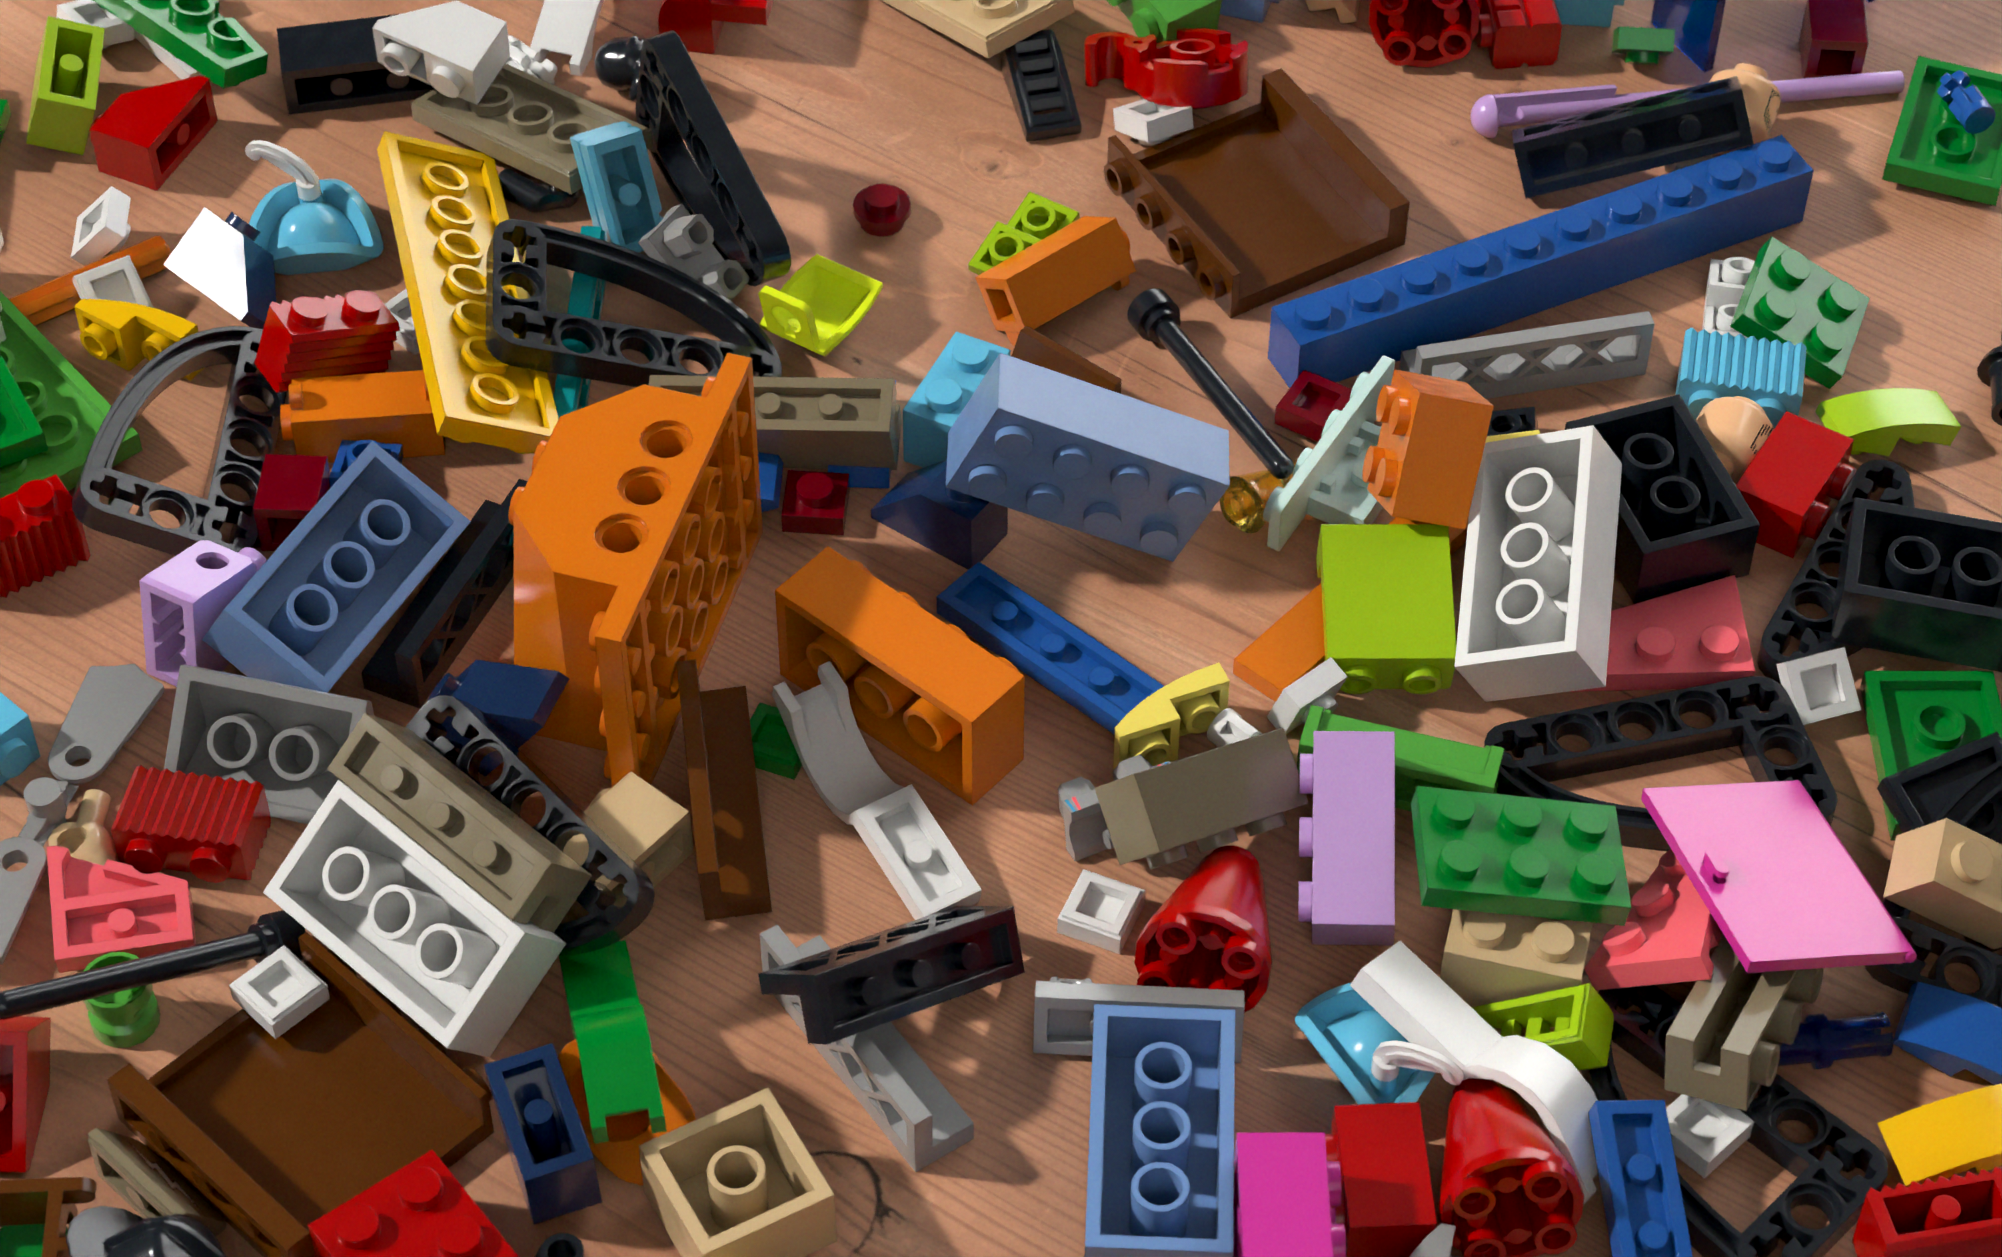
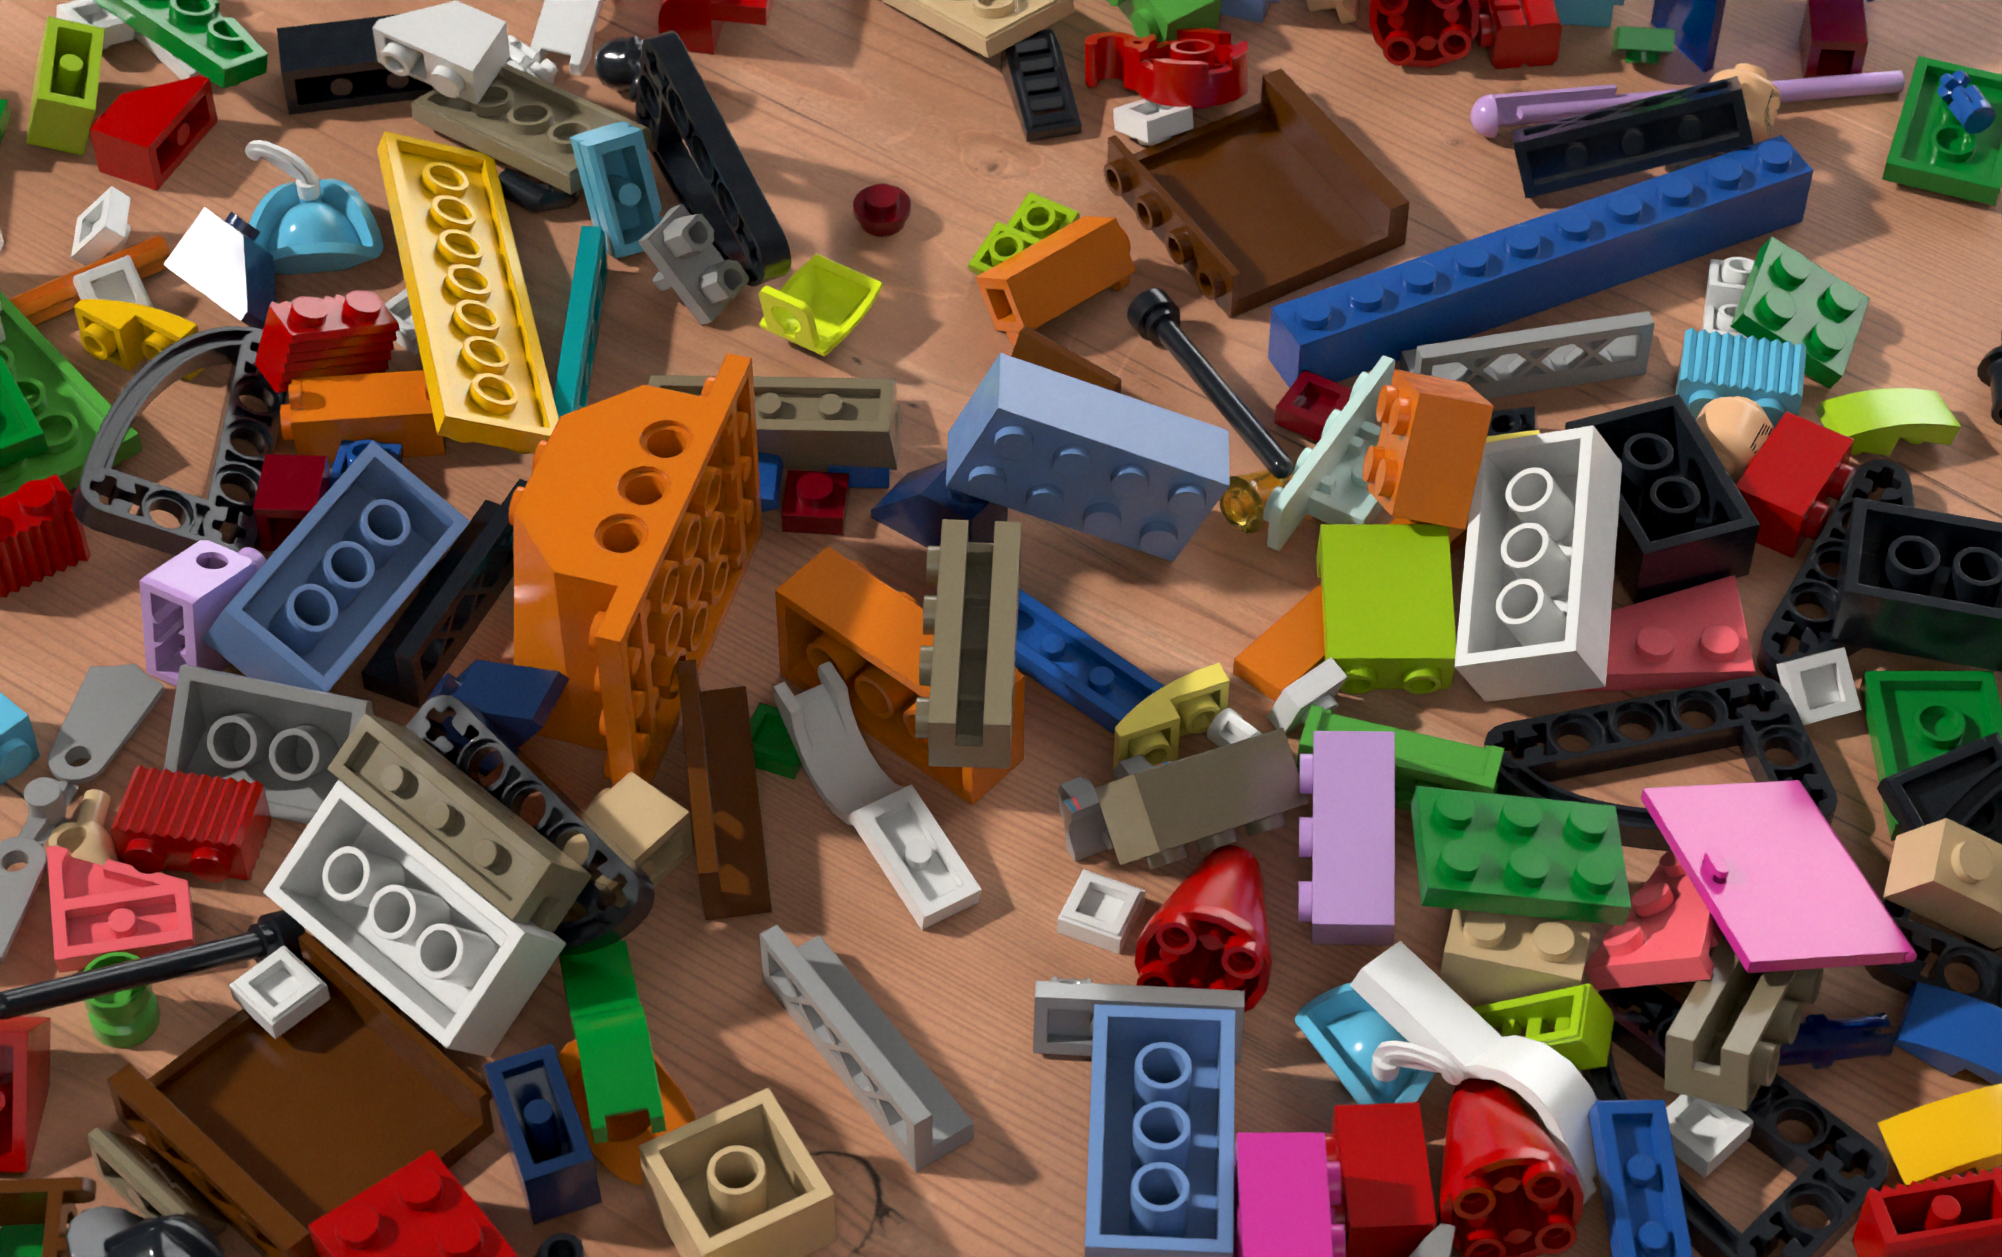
(605, 339): black beam -> none
(900, 970): black fence -> none
(943, 397): medium azure brick -> none
(972, 647): none -> dark tan brick

